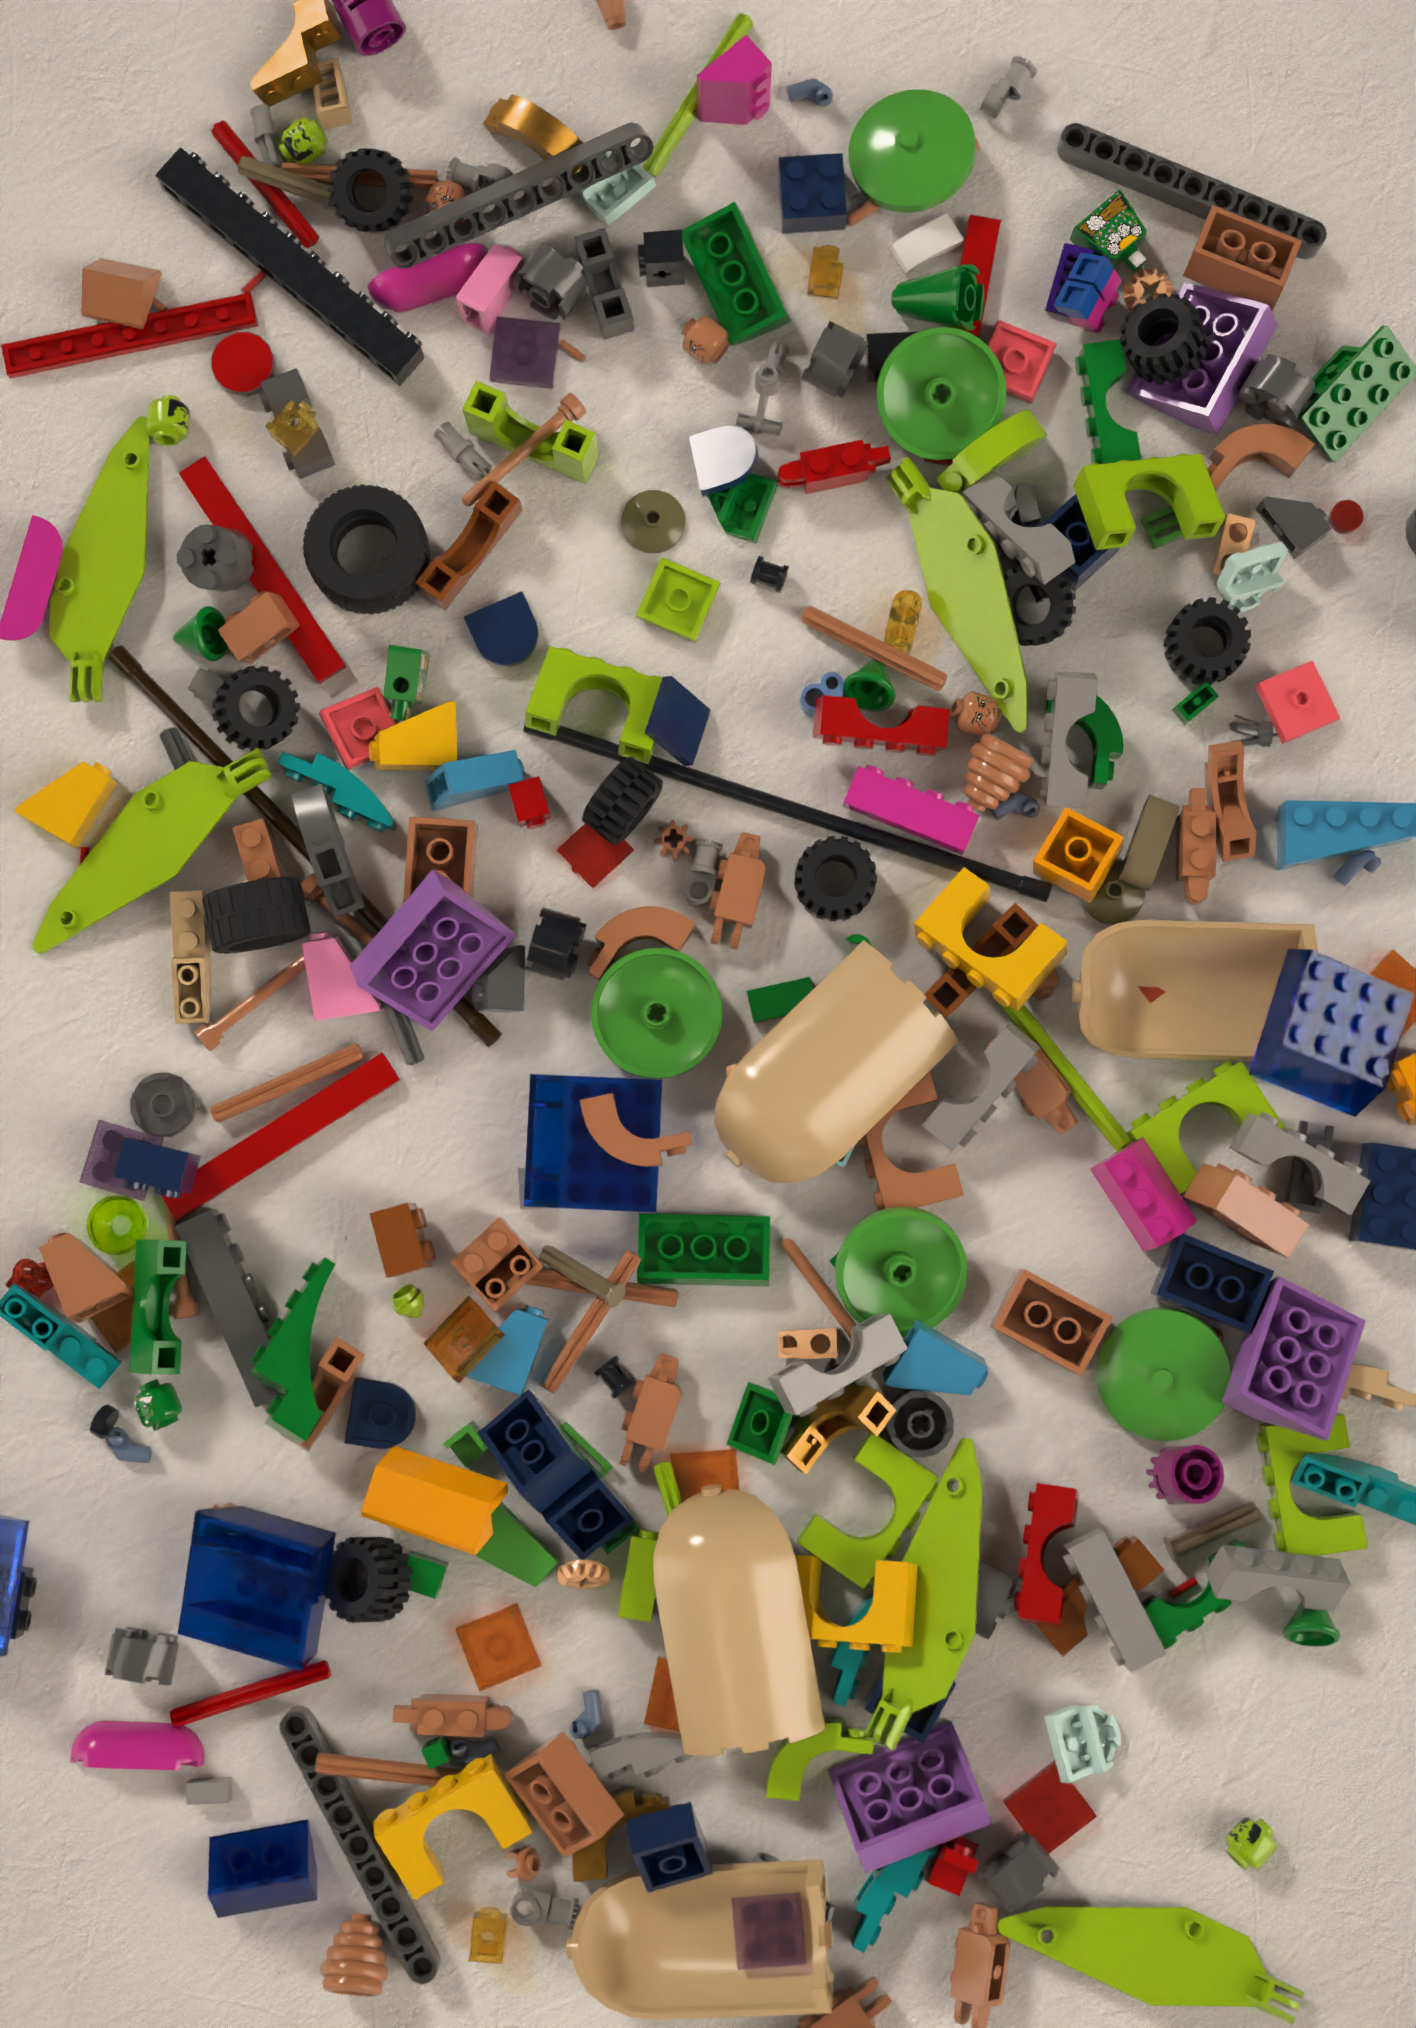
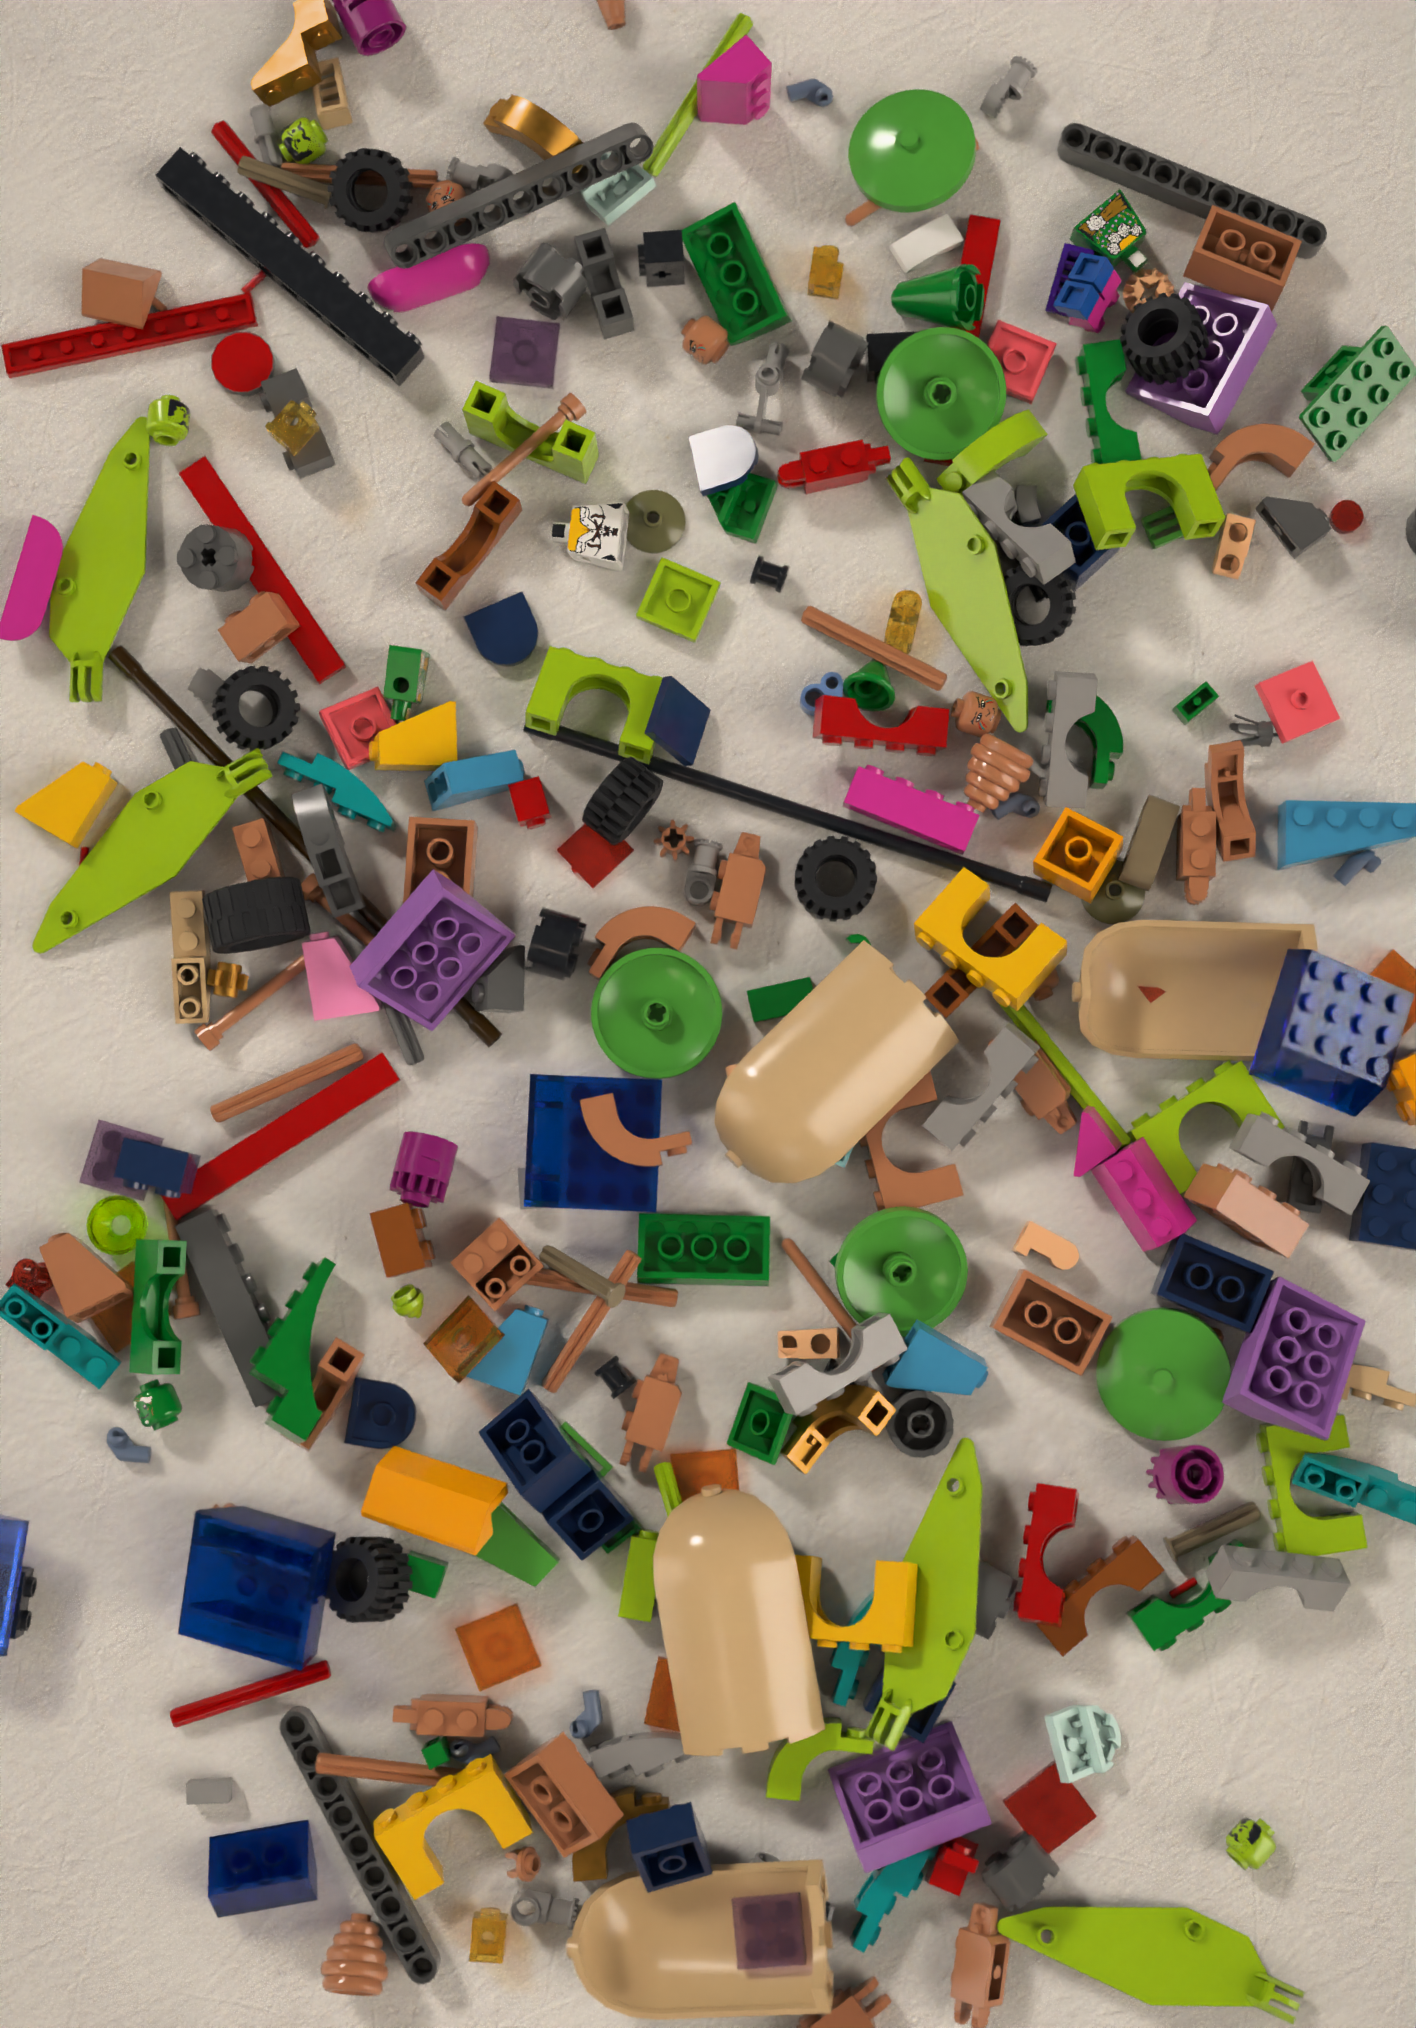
(104, 1421): black tile -> none
(137, 1746): dark pink brick -> none
(142, 1657): dark grey brick -> none
(163, 1104): flat silver tile -> none
(202, 634): green hat -> none
(227, 980): none -> pearl gold gear
(353, 509): black tyre -> none
(423, 1168): none -> magenta gear
(467, 1444): bright green panel -> none
(489, 288): bright pink slope -> none
(572, 350): nougat piece -> none
(583, 1574): light nougat gear -> none
(596, 534): none -> torso
(812, 193): dark blue brick -> none
(855, 1555): lime arch -> none
(1058, 1251): none -> light nougat leg
(1094, 1142): none -> dark pink slope
(1114, 1599): light grey brick -> none
(1220, 619): black tyre -> none
(1251, 575): light aqua slope -> none
(1276, 391): dark grey brick -> none
(1311, 1628): green hat -> none

